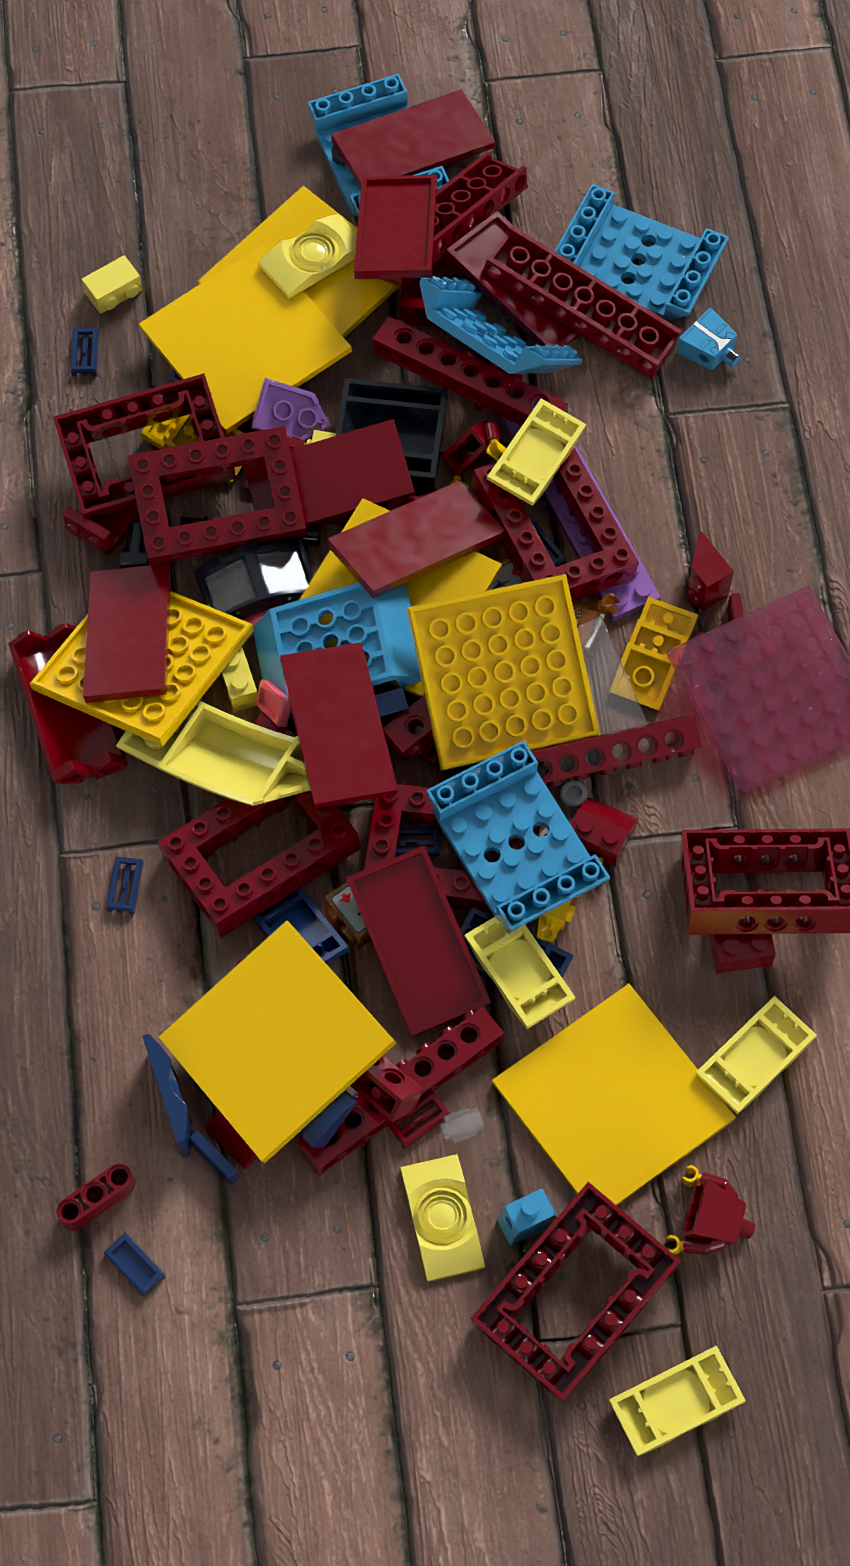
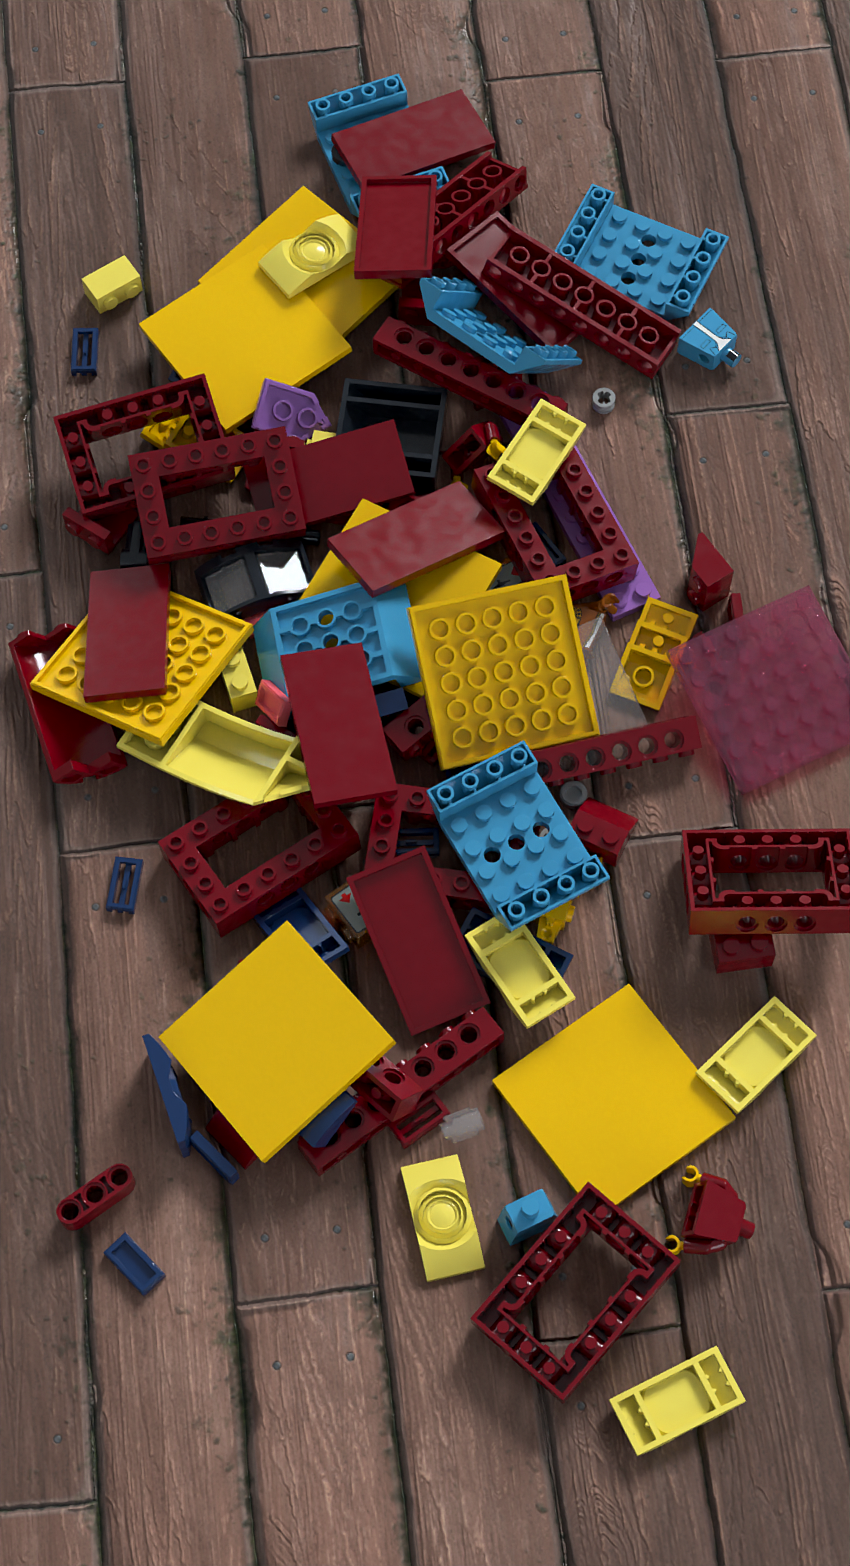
(603, 393): none -> light grey bush

